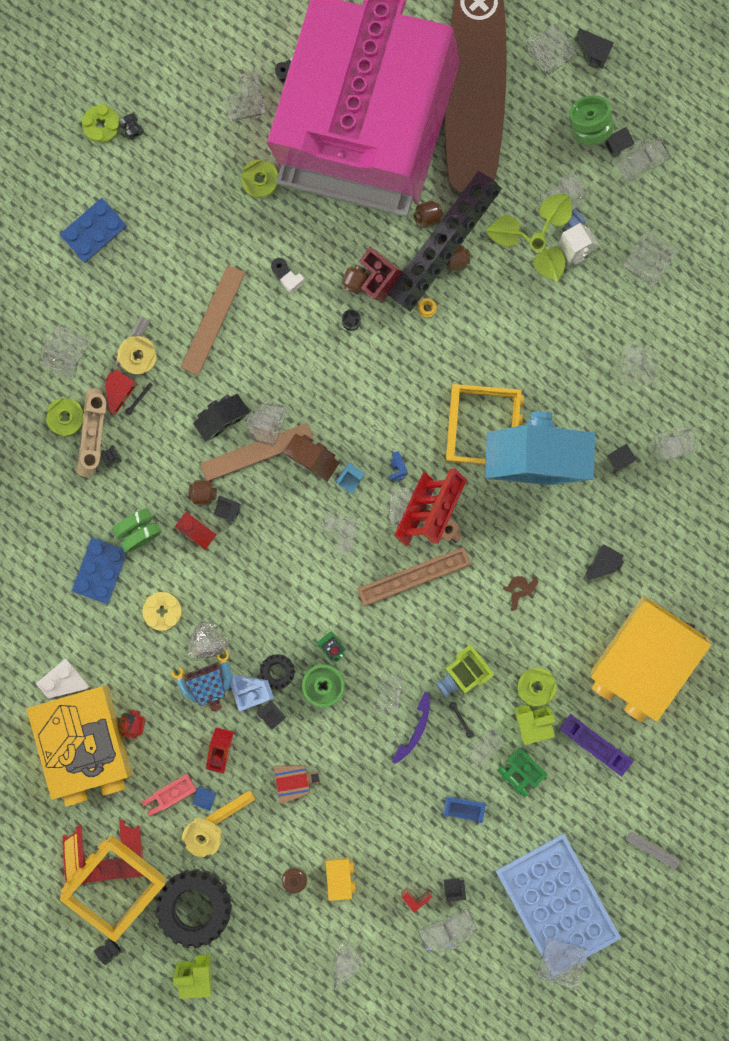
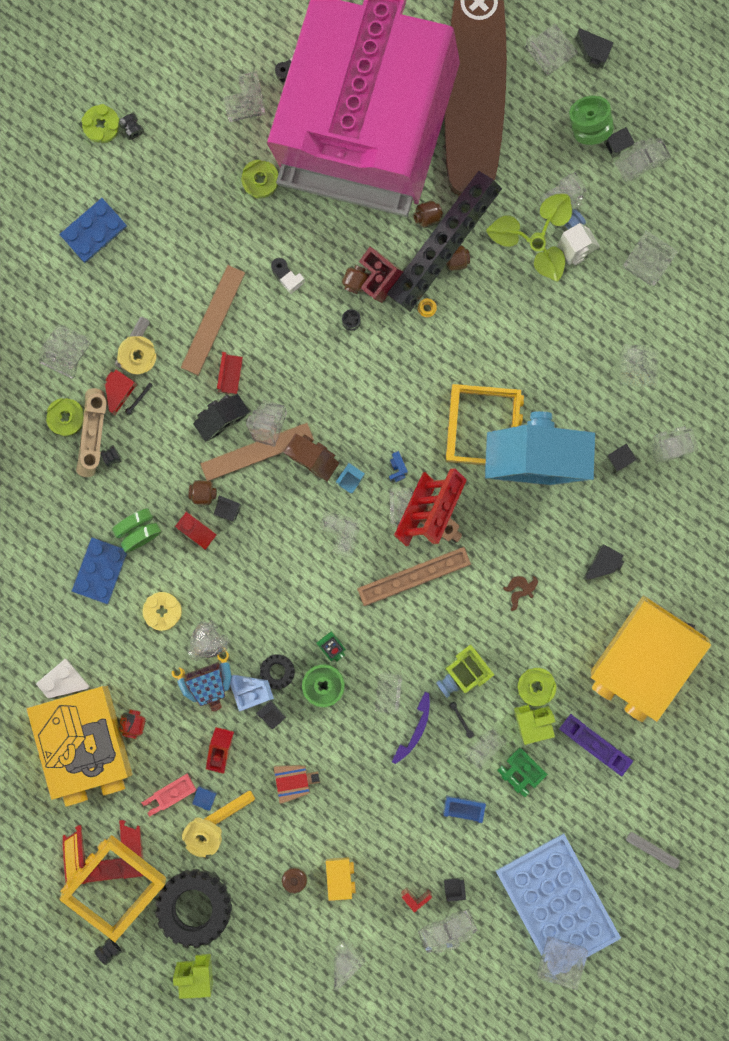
(229, 373): none -> red panel

